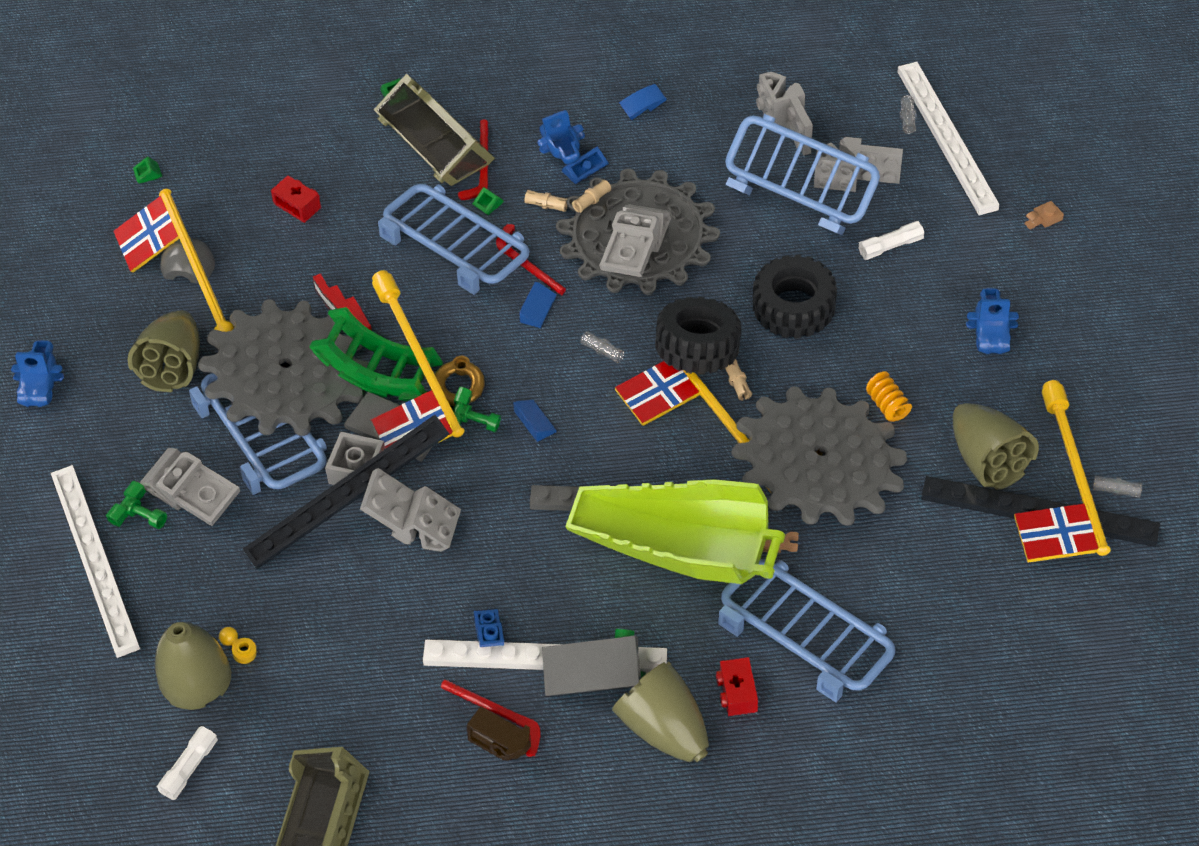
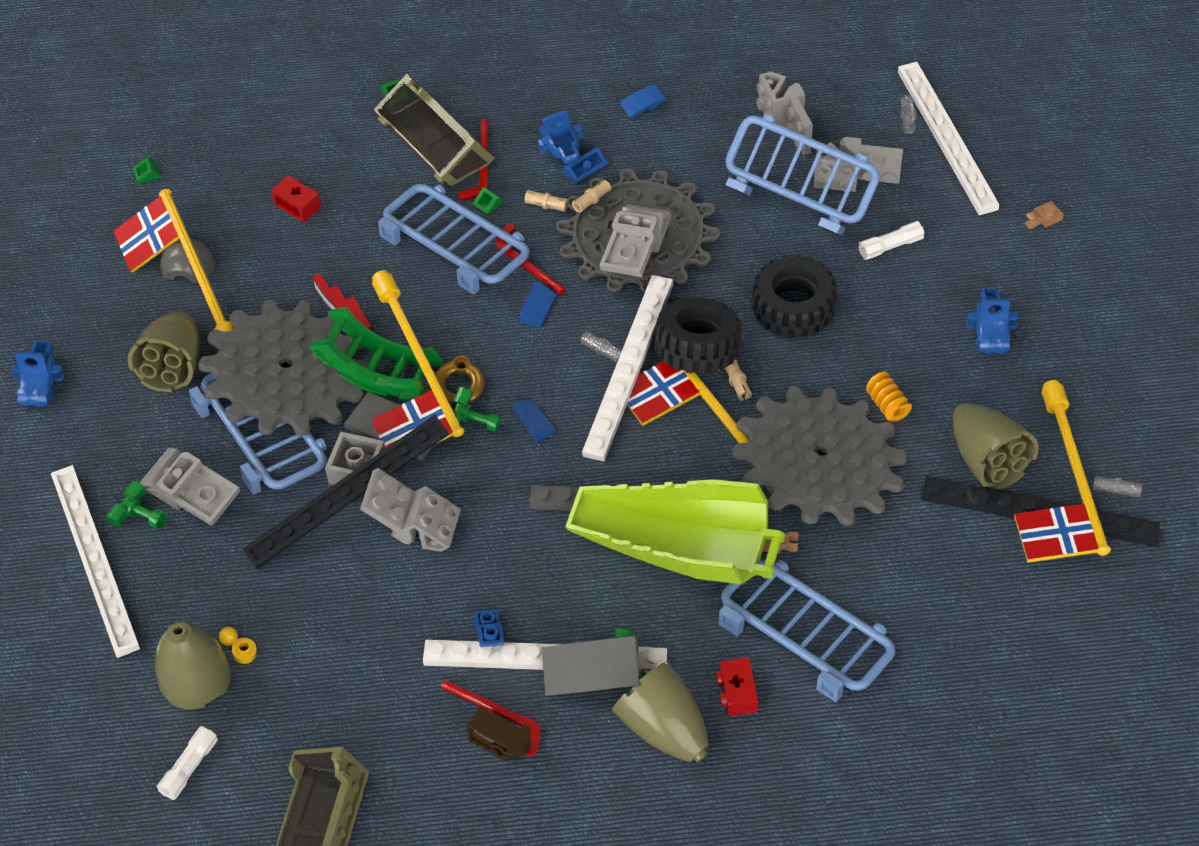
(627, 369): none -> white plate

